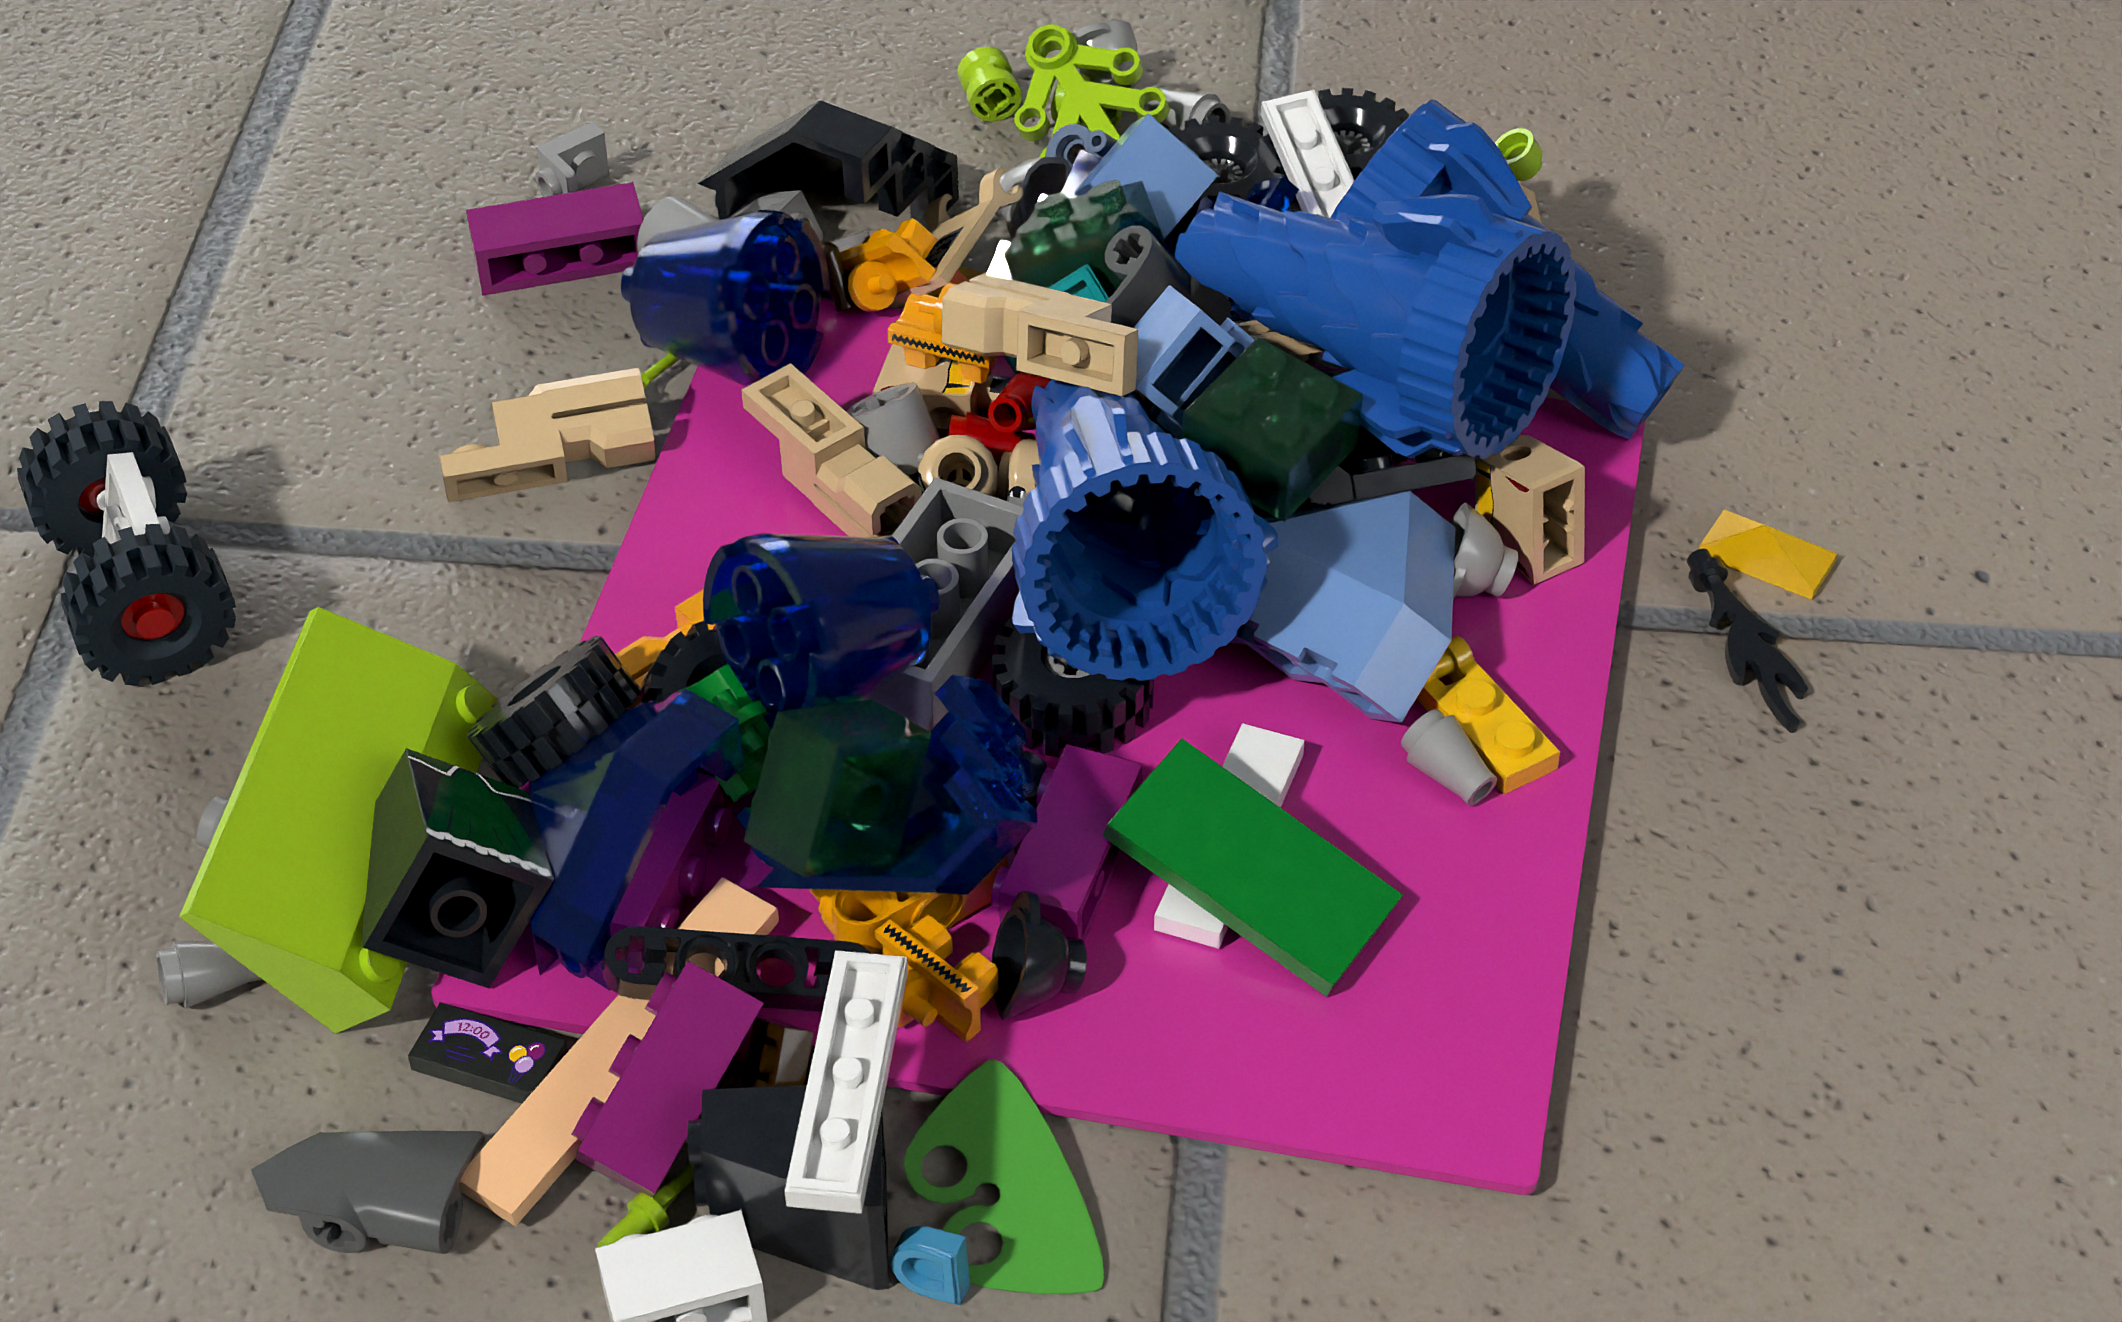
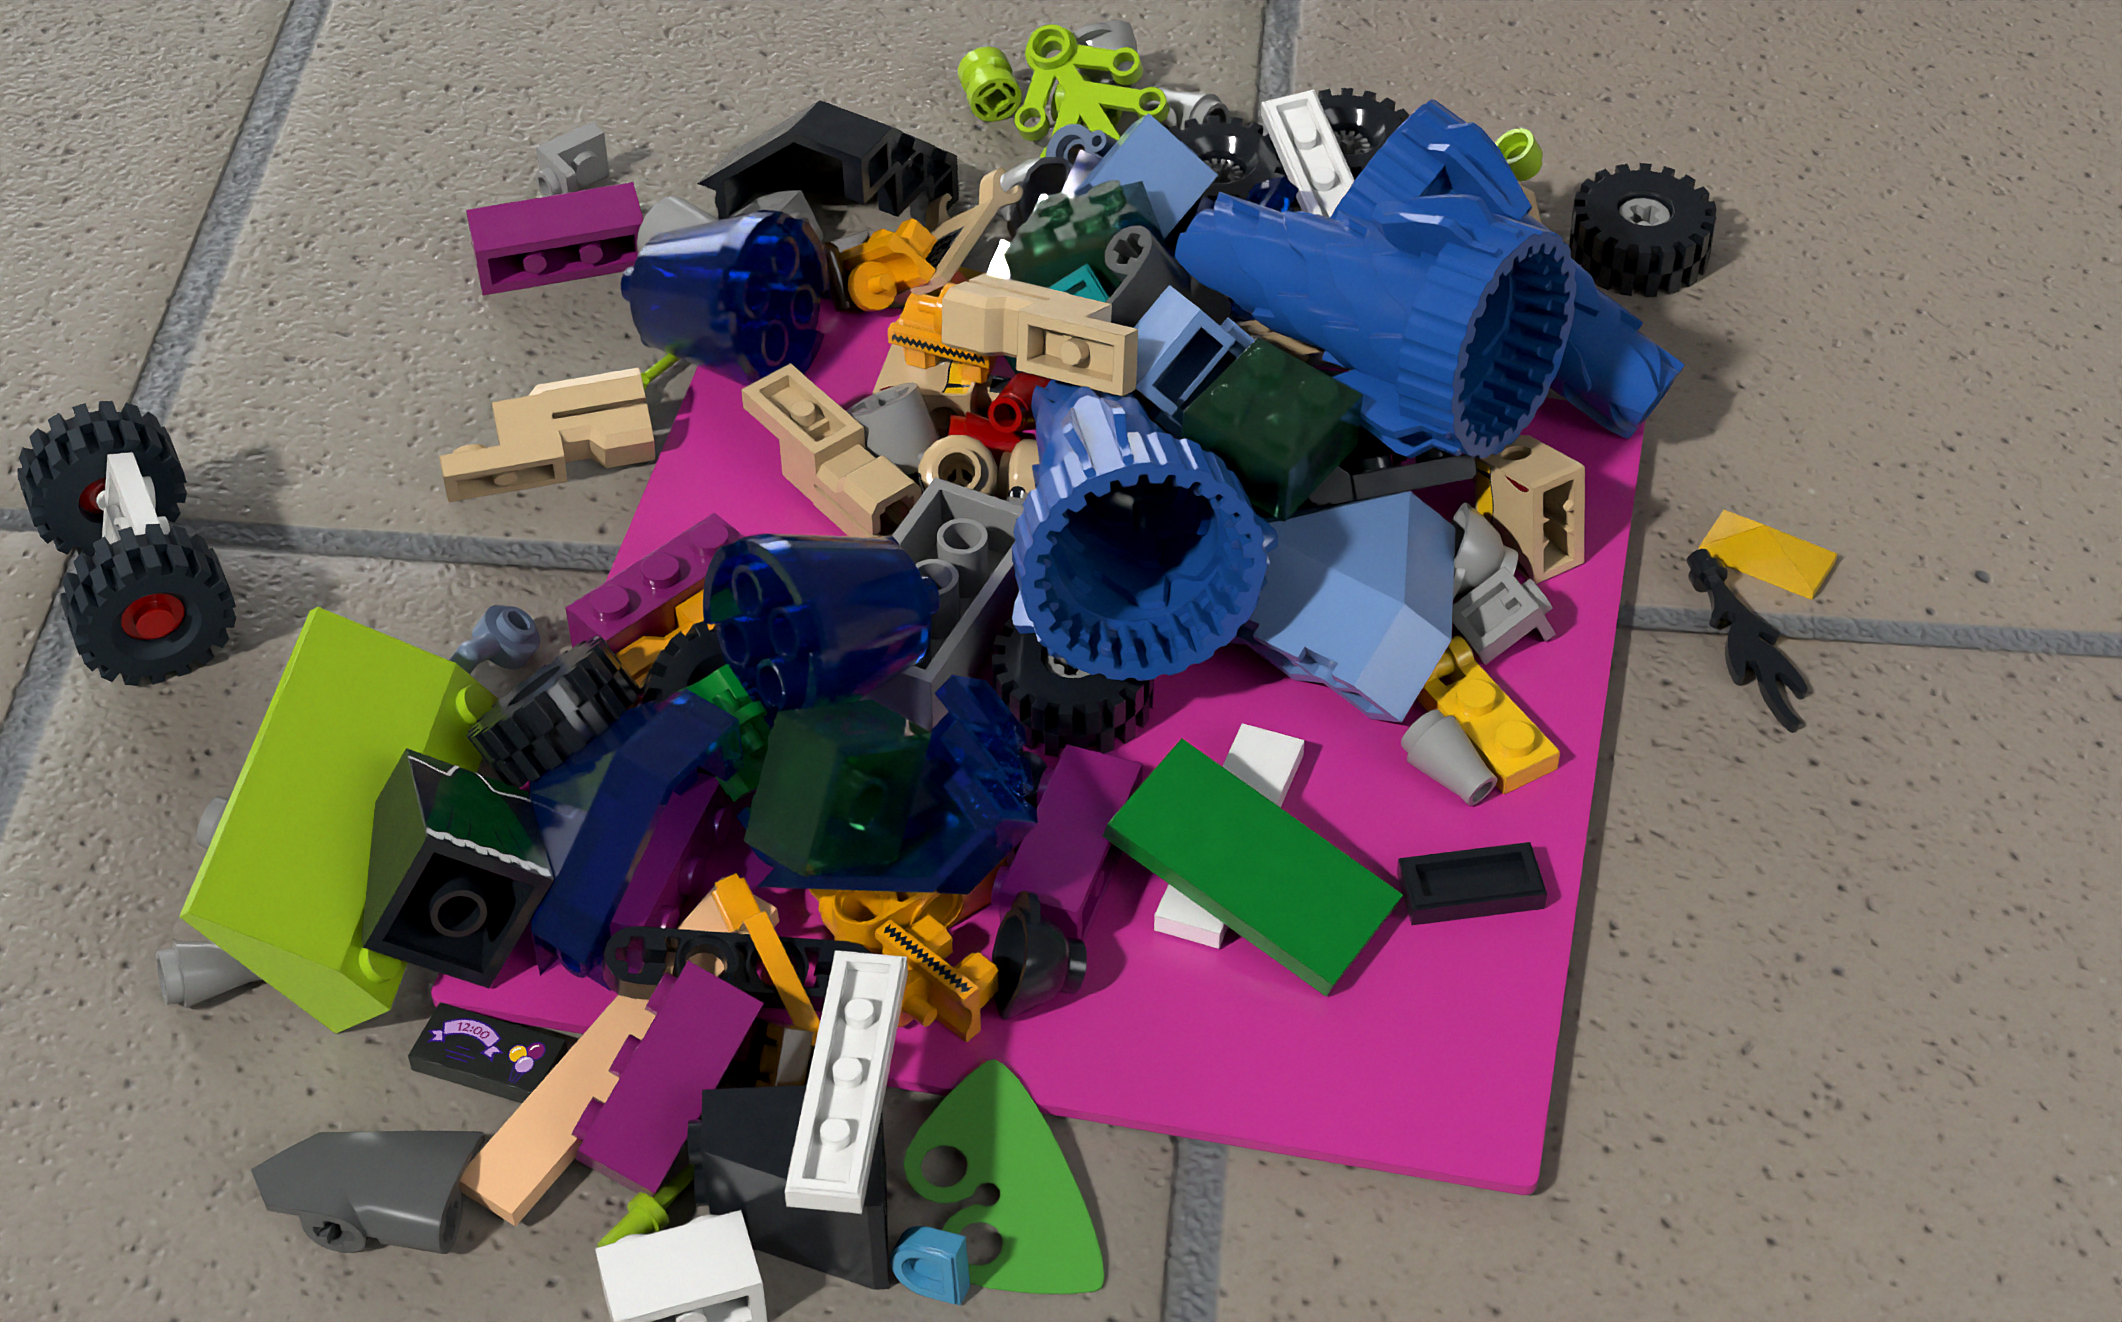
(502, 636): none -> sand blue plate
(645, 594): none -> magenta brick
(740, 912): none -> light orange piece
(1471, 883): none -> black tile
(1501, 614): none -> light grey bracket
(1642, 229): none -> black bush

